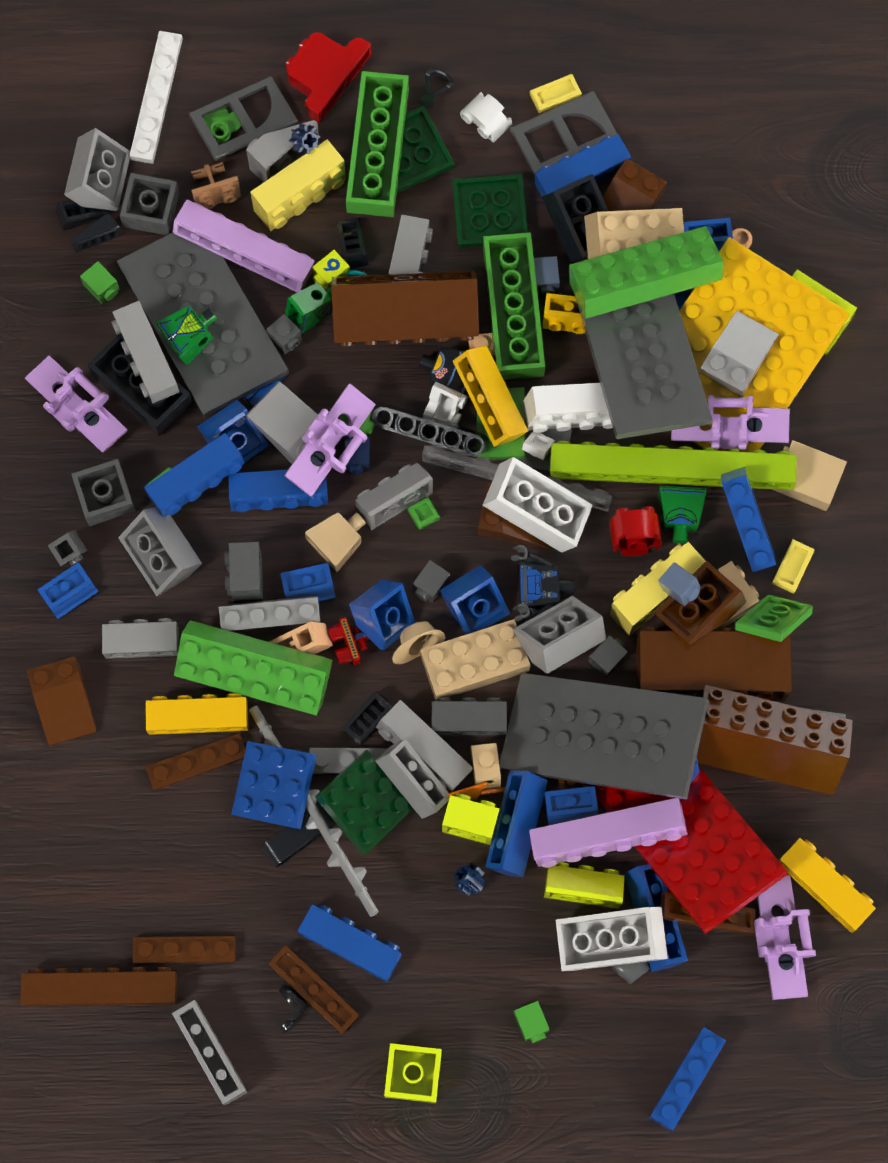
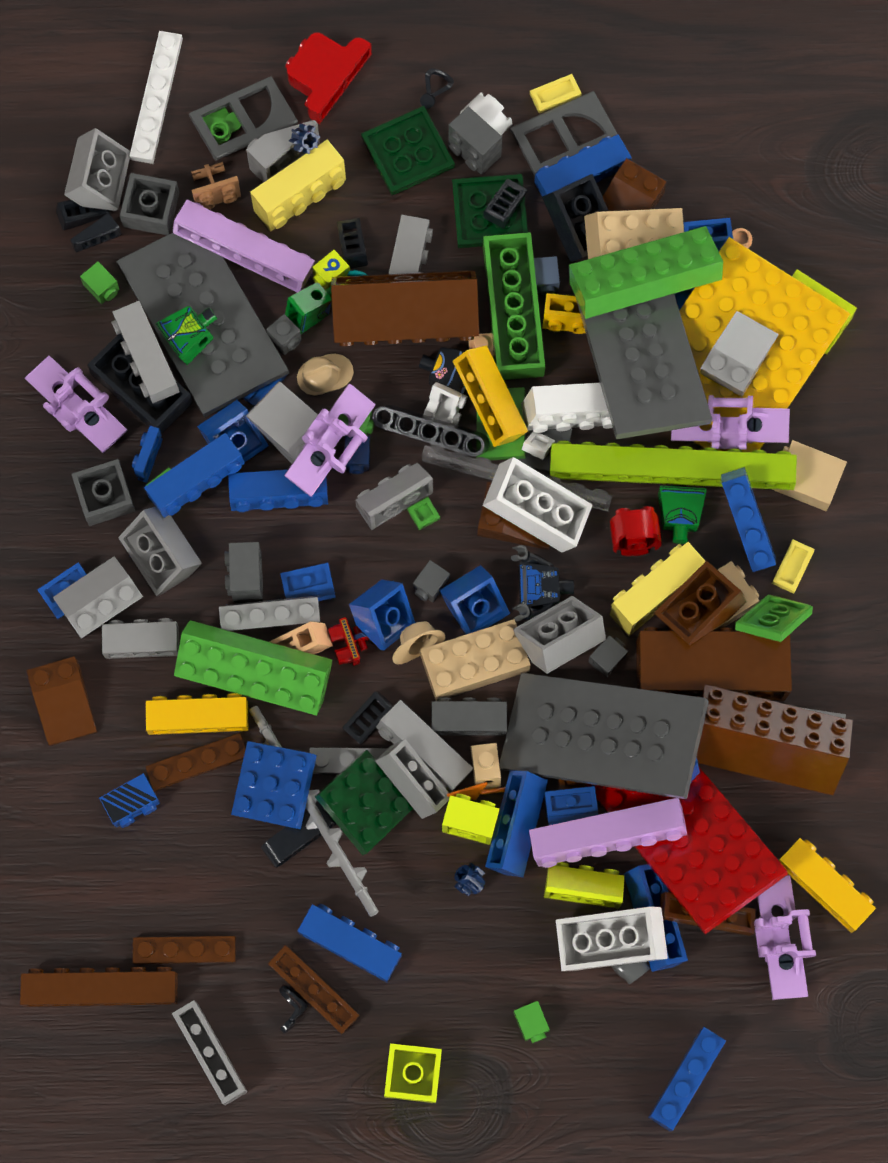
(68, 548): dark grey brick -> none
(97, 597): none -> light grey slope
(130, 801): none -> brick
(145, 460): none -> blue plate
(325, 374): none -> tan piece
(336, 538): tan torso -> none
(377, 144): bright green brick -> none
(474, 141): none -> dark grey brick
(497, 218): none -> black slope
(679, 584): sand blue brick -> none

